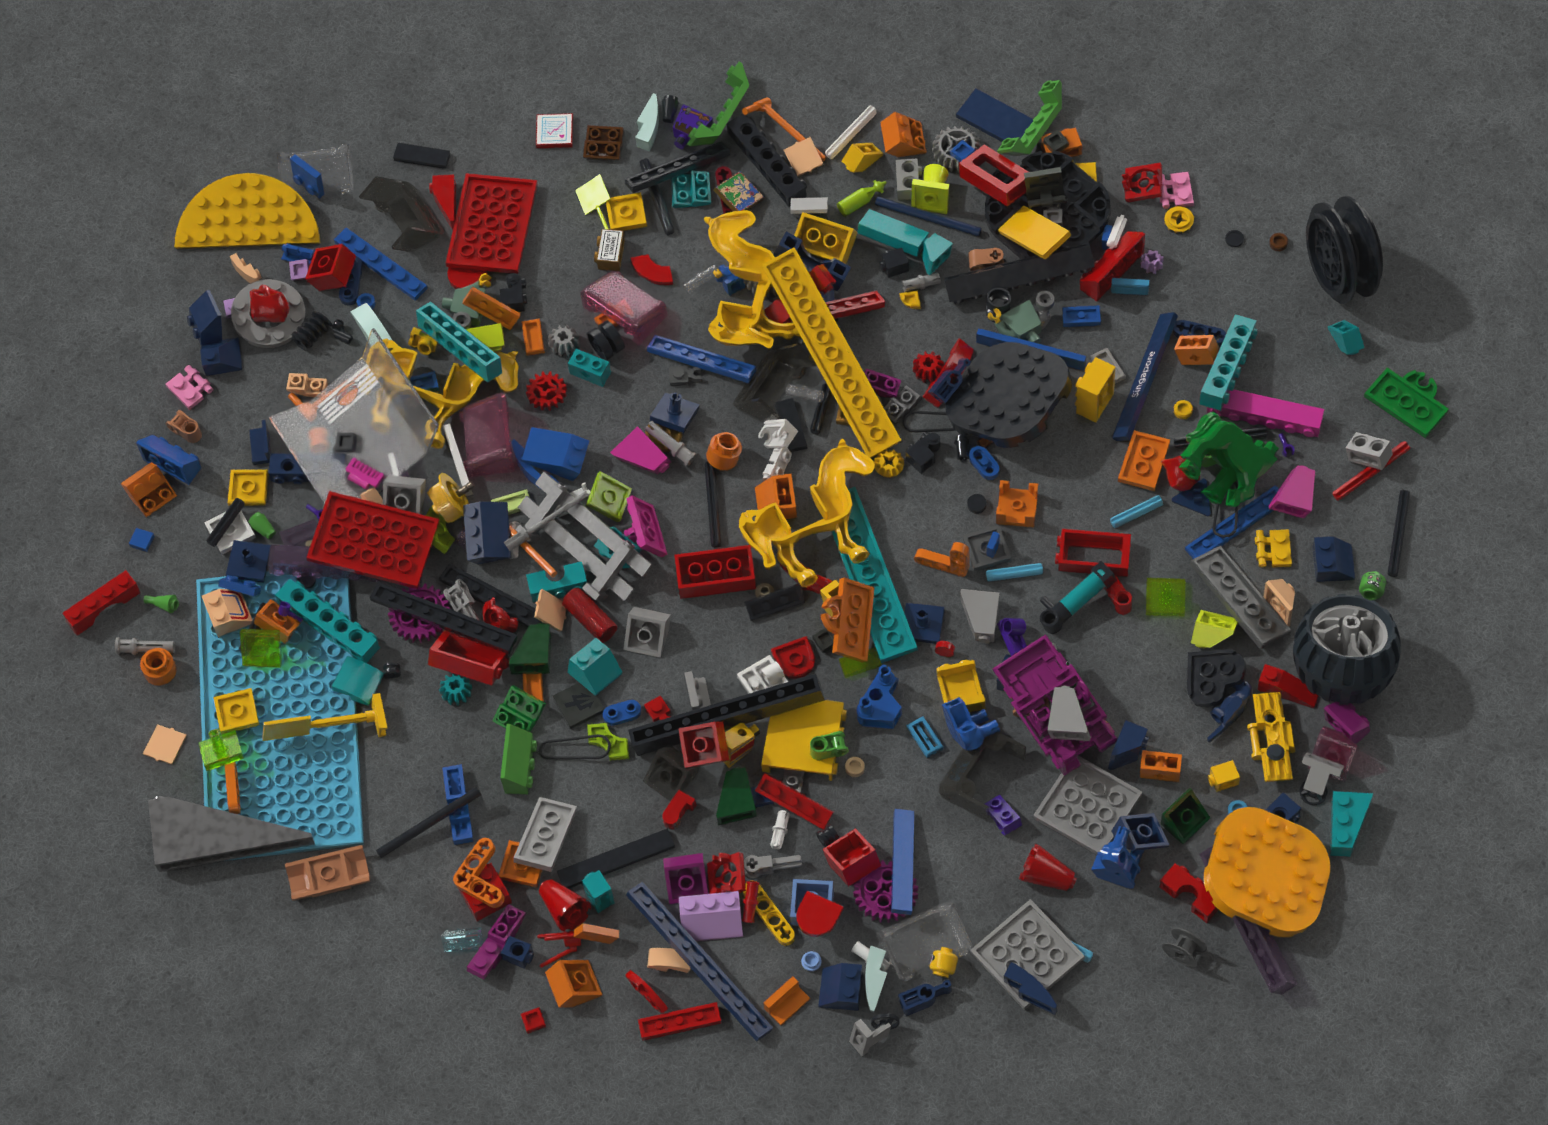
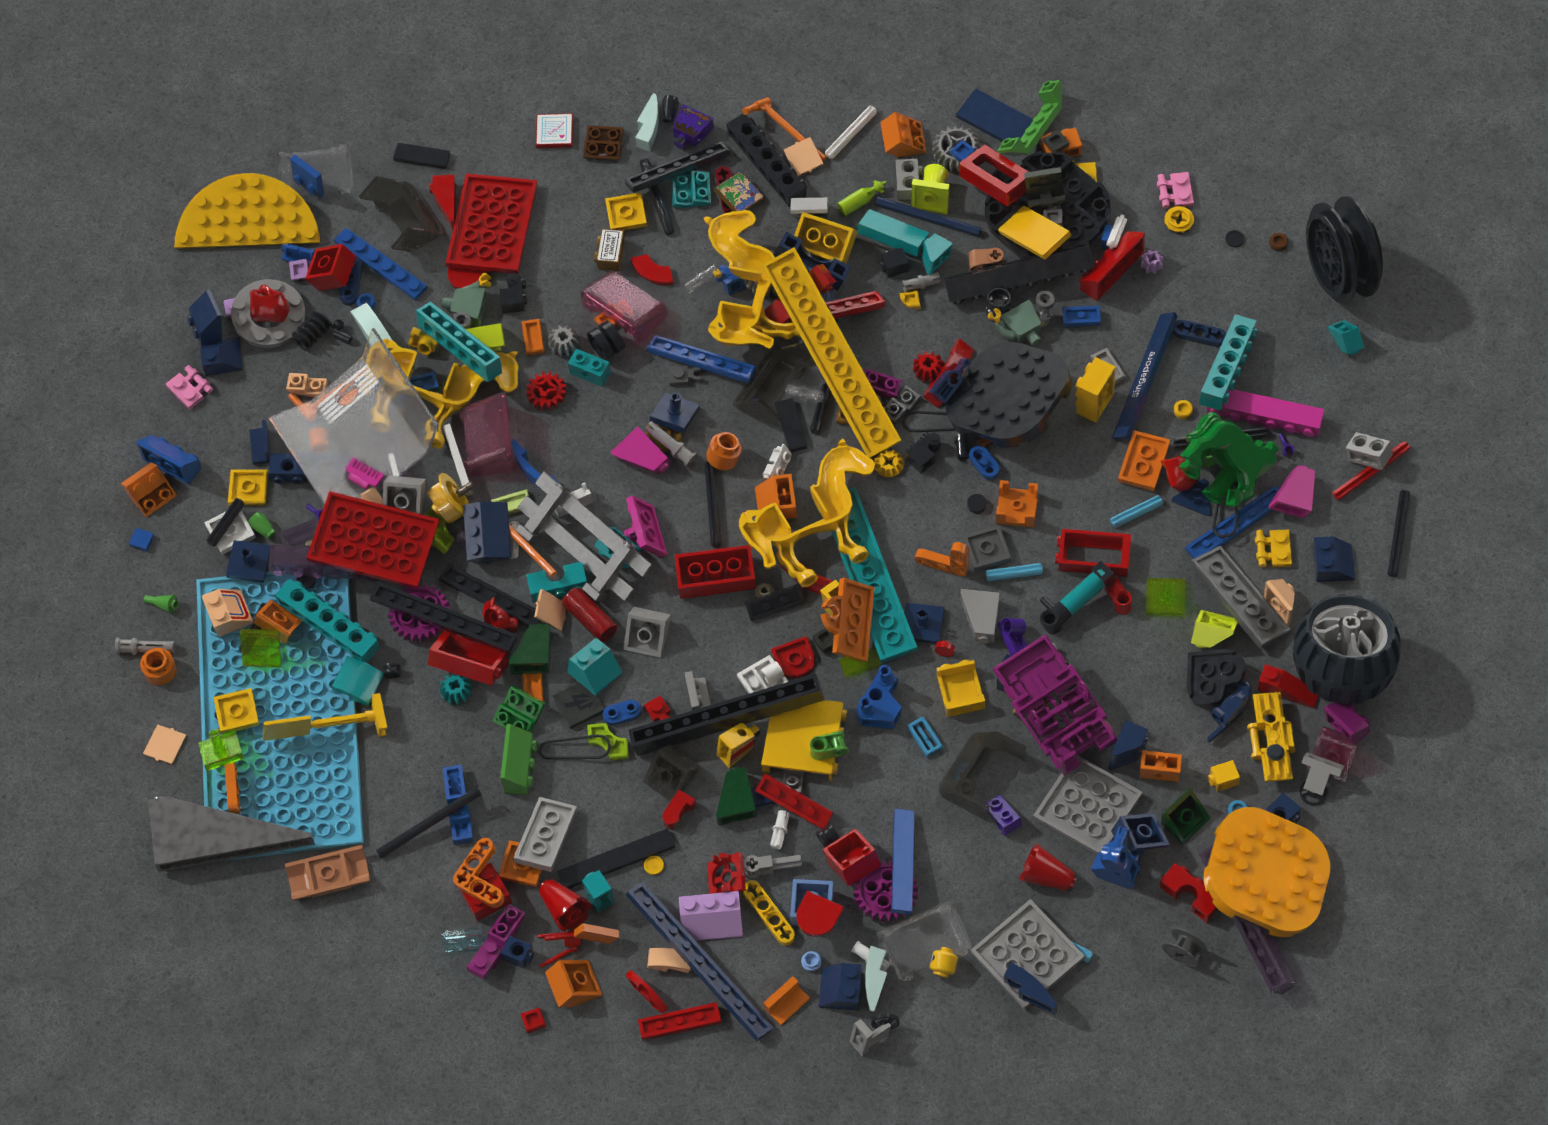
(118, 590): red arch -> none
(183, 425): nougat piece -> none
(244, 270): light nougat slope -> none
(247, 587): blue plate -> none
(284, 611): dark purple hand -> none
(346, 442): black tile -> none
(460, 599): light grey connector -> none
(491, 308): orange plate -> none
(523, 535): light grey piece -> none
(555, 452): blue slope -> none
(592, 196): neon yellow piece -> none
(608, 496): lime tile -> none
(653, 865): none -> yellow piece
(685, 876): magenta slope -> none
(703, 744): red brick -> none
(736, 79): bright green slope -> none
(750, 901): red pin -> none
(779, 433): white hinge -> none
(854, 767): tan tile -> none
(861, 156): yellow slope -> none
(913, 1001): dark blue piece -> none
(966, 727): blue piece -> none
(991, 338): blue tile -> none
(993, 544): blue tile -> none
(1066, 716): light grey slope -> none
(1130, 286): dark azure tile -> none
(1155, 192): red piece -> none
(1197, 349): orange brick -> none
(1347, 818): teal wedge -> none
(1372, 585): bright green head -> none
(1408, 400): green plate -> none

